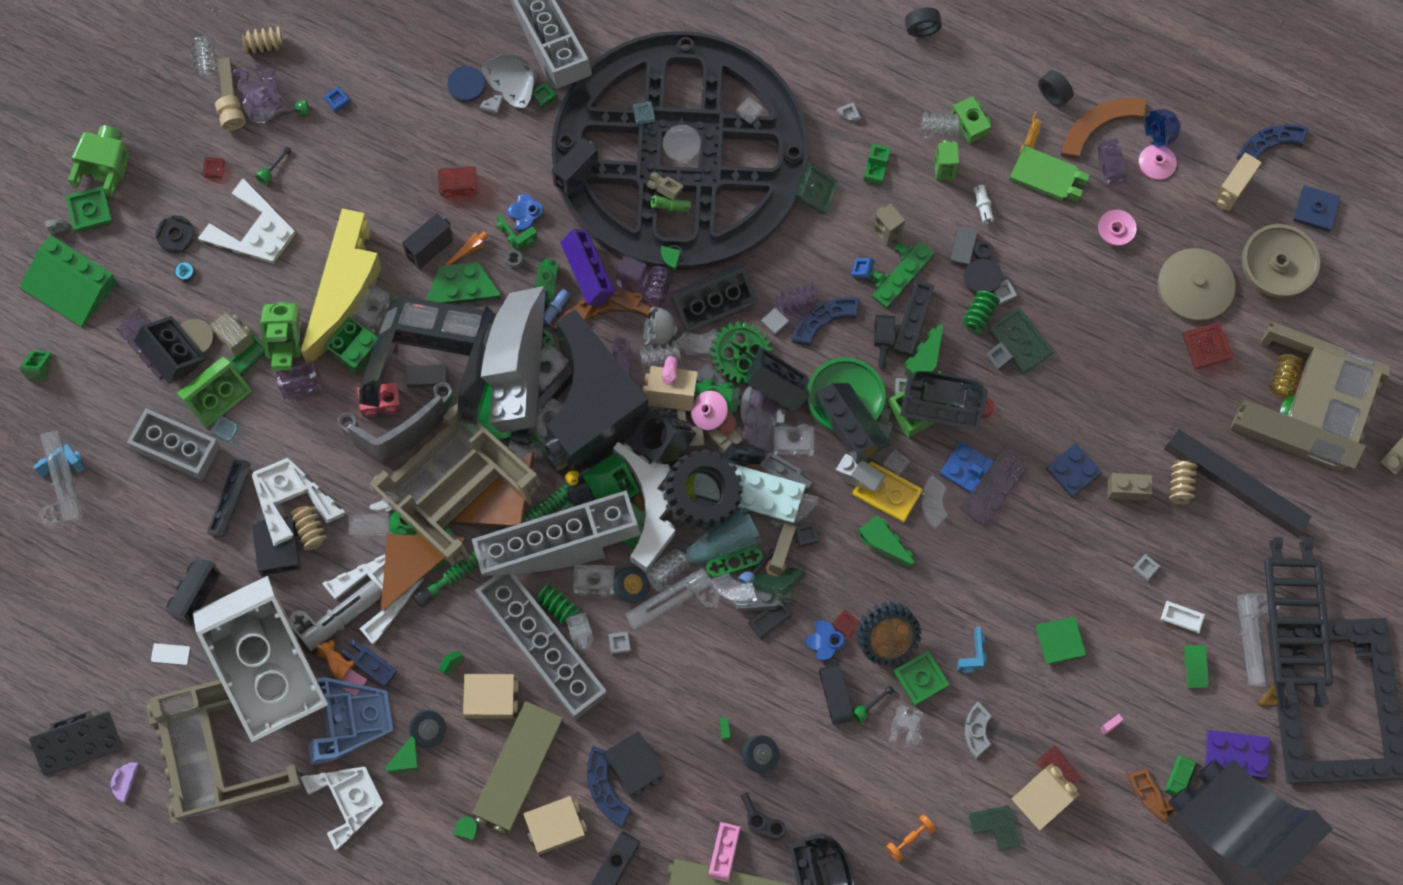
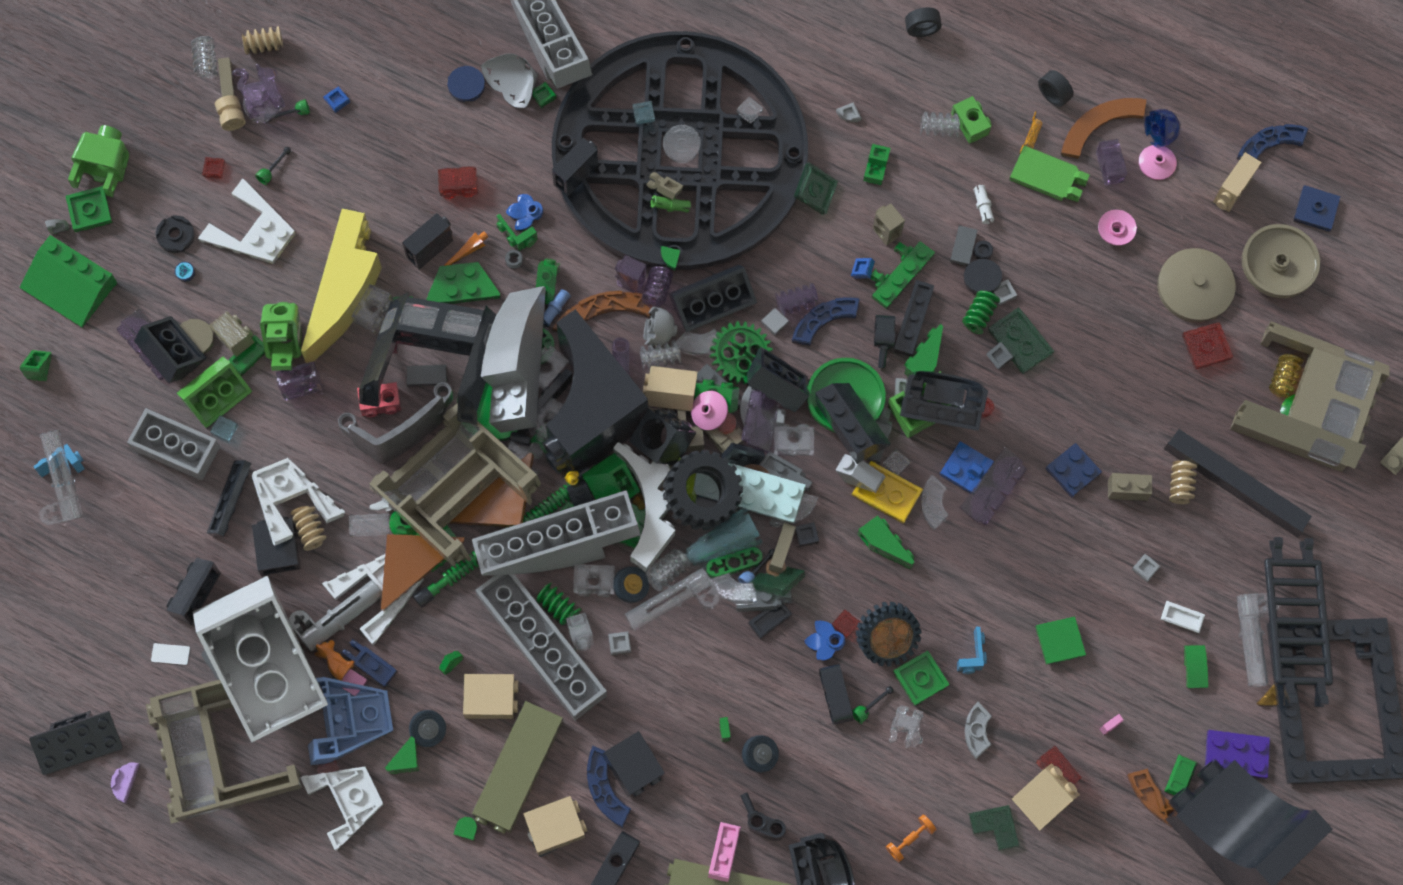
(352, 345): green slope -> none
(492, 104): light grey tile -> none
(587, 267): dark purple brick -> none
(669, 370): bright pink piece -> none
(946, 160): bright green brick -> none

